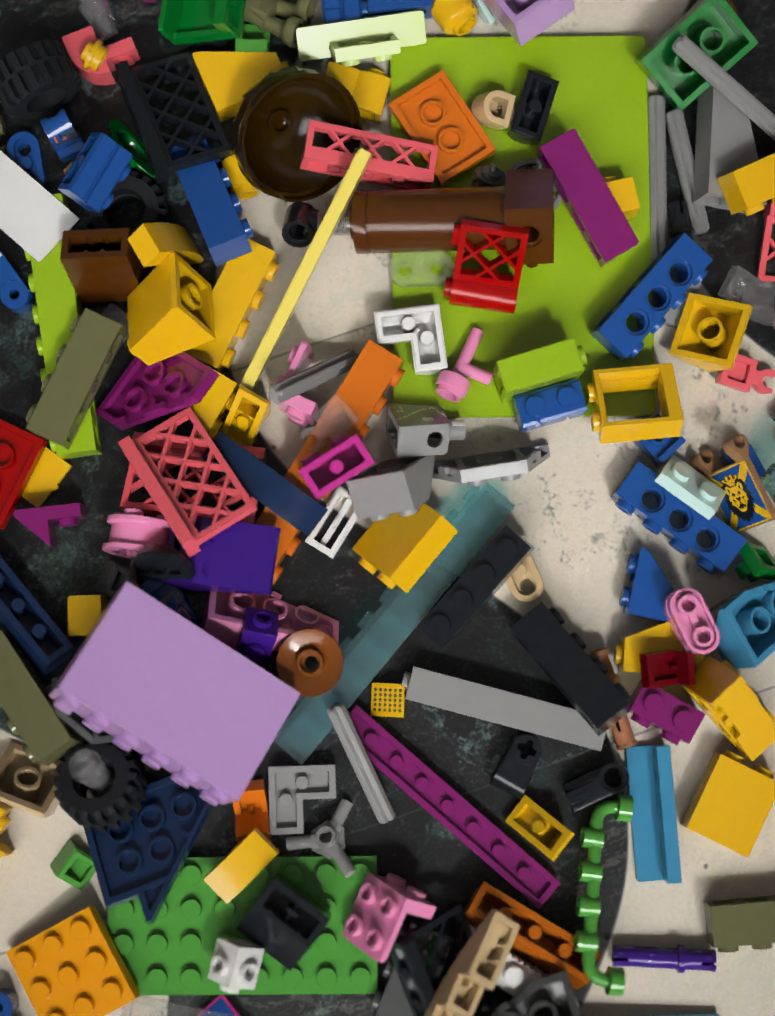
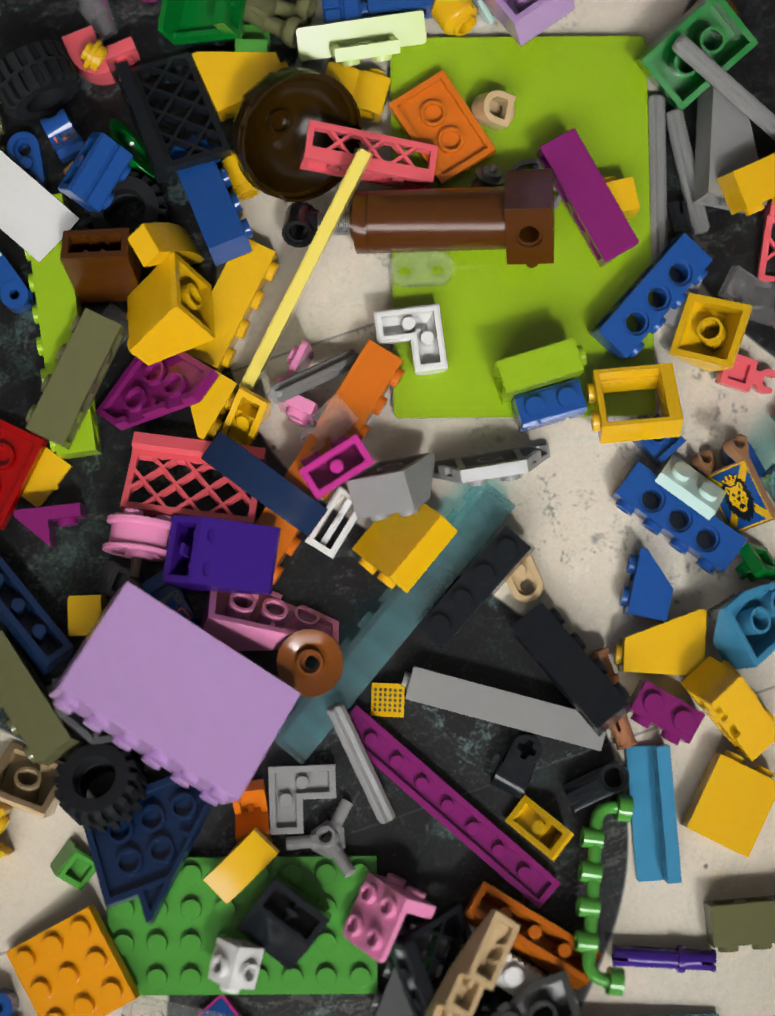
(91, 771): clear cone -> none
(159, 488): coral fence -> none
(161, 562): black plate -> none
(258, 634): dark purple bracket -> none
(421, 430): light grey torso -> none
(453, 384): bright pink piece -> none
(485, 286): red piece -> none
(532, 108): black brick -> none
(667, 668): dark red bracket -> none
(691, 621): bright pink brick -> none

